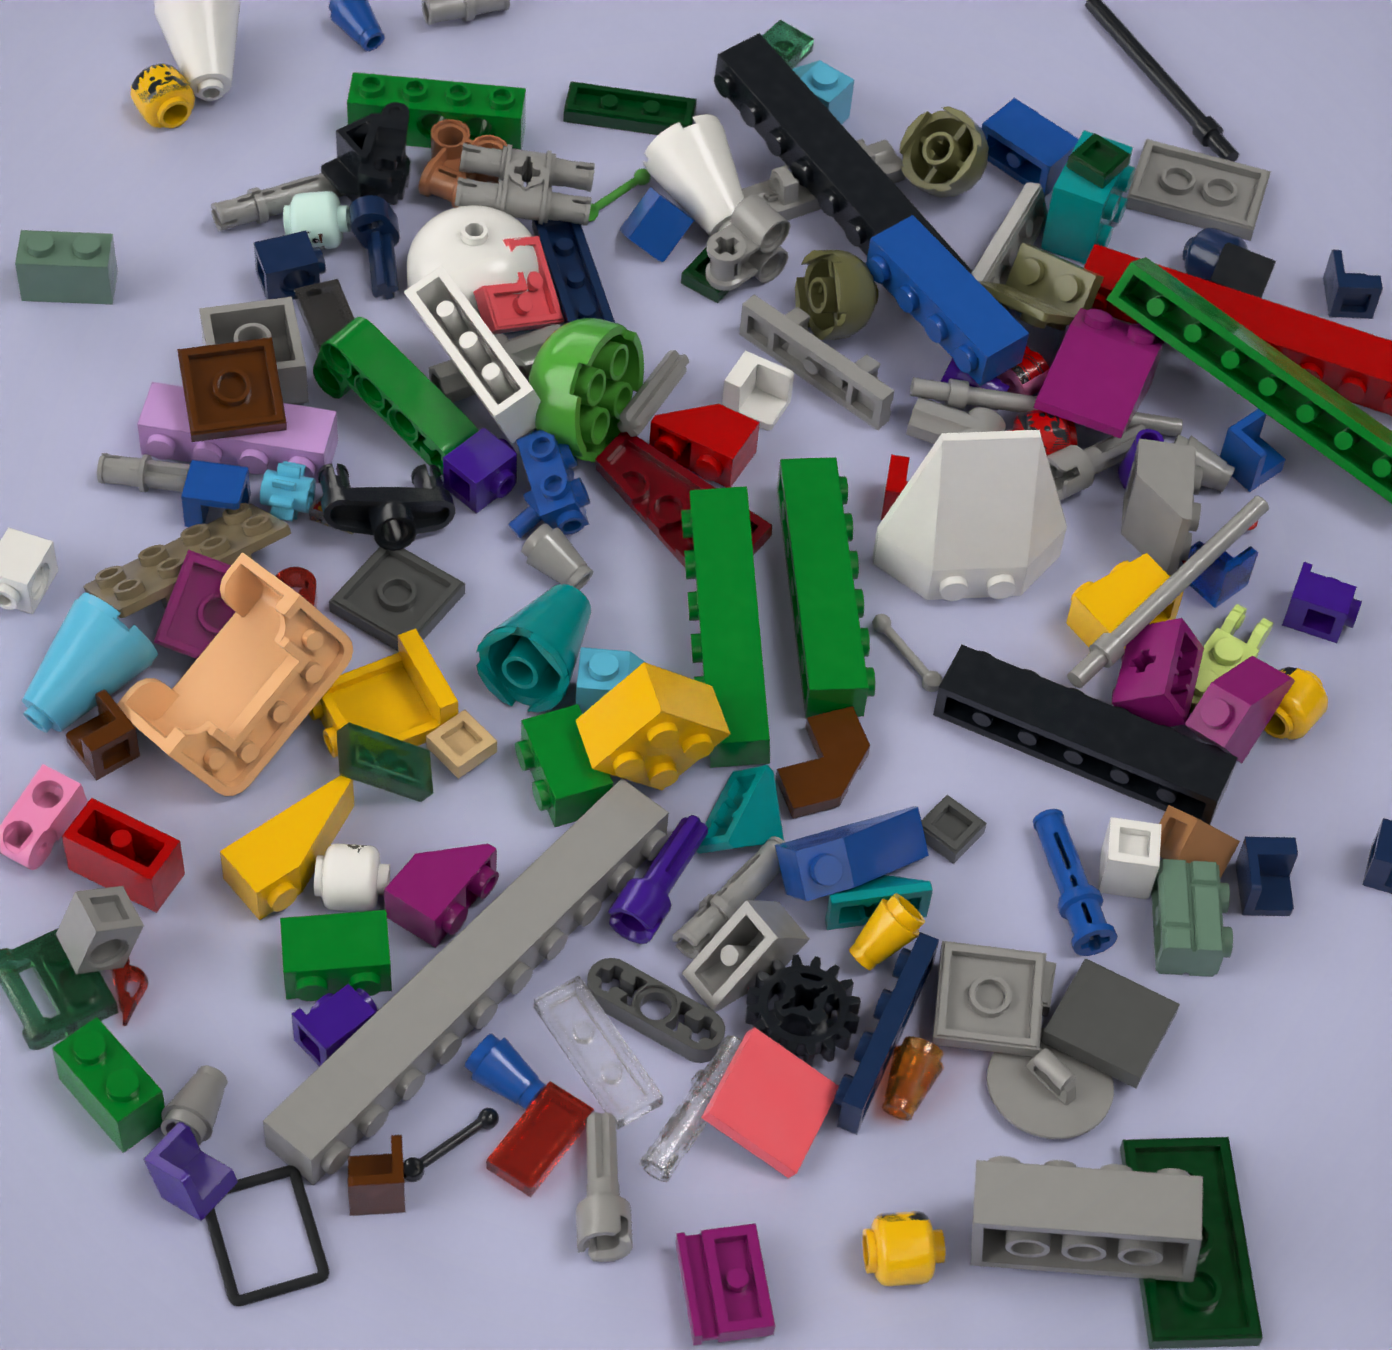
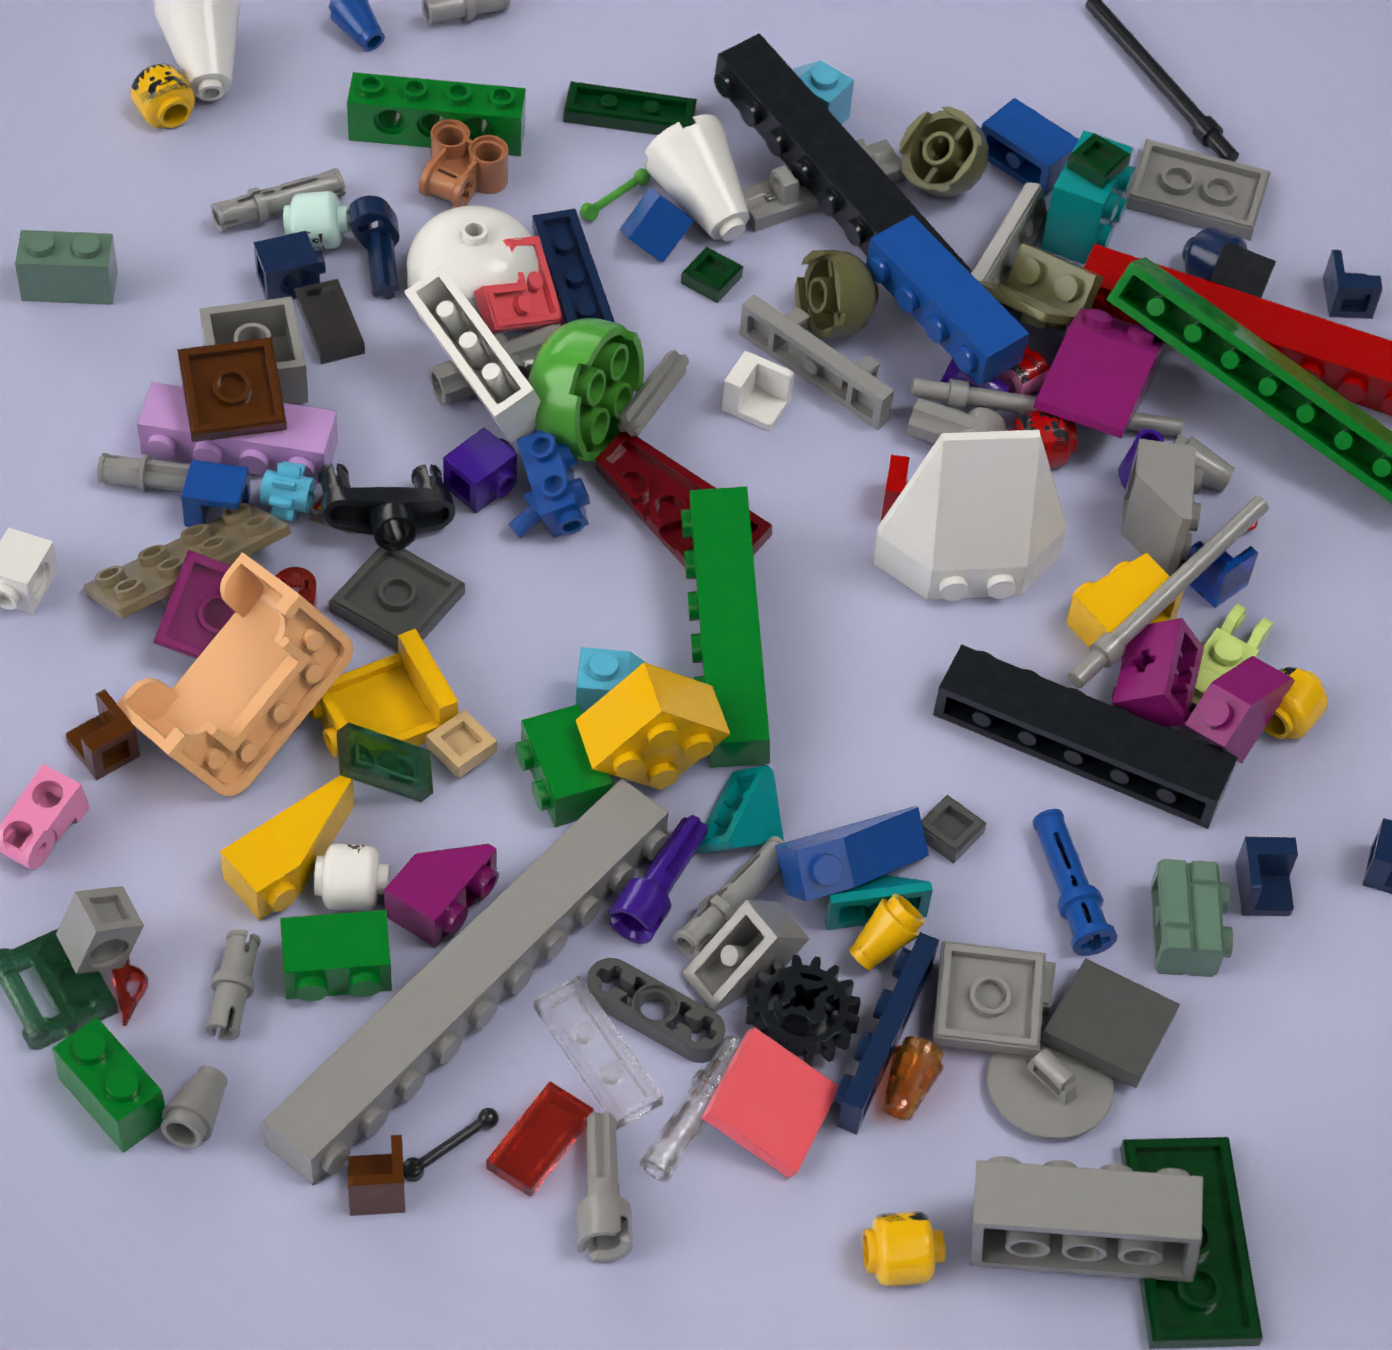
(85, 657): medium azure cone -> none
(125, 853): red brick -> none
(187, 1174): dark purple panel -> none
(233, 984): none -> light grey pin
(311, 1230): black piece -> none
(331, 1022): dark purple brick -> none
(372, 156): black piece -> none
(393, 387): green beam -> none
(504, 1071): blue cone -> none
(536, 649): teal cone -> none
(538, 171): light grey pin -> none
(556, 557): light grey cone -> none
(707, 441): red slope -> none
(725, 1284): magenta plate -> none
(748, 246): light grey piece -> none
(789, 42): clear green plate -> none
(822, 586): green brick -> none
(825, 781): reddish brown tile -> none
(931, 679): light grey hinge -> none
(1075, 467): light grey piece -> none
(1129, 858): white panel -> none
(1194, 840): medium nougat panel -> none
(1249, 454): blue panel -> none
(1321, 605): dark purple brick -> none

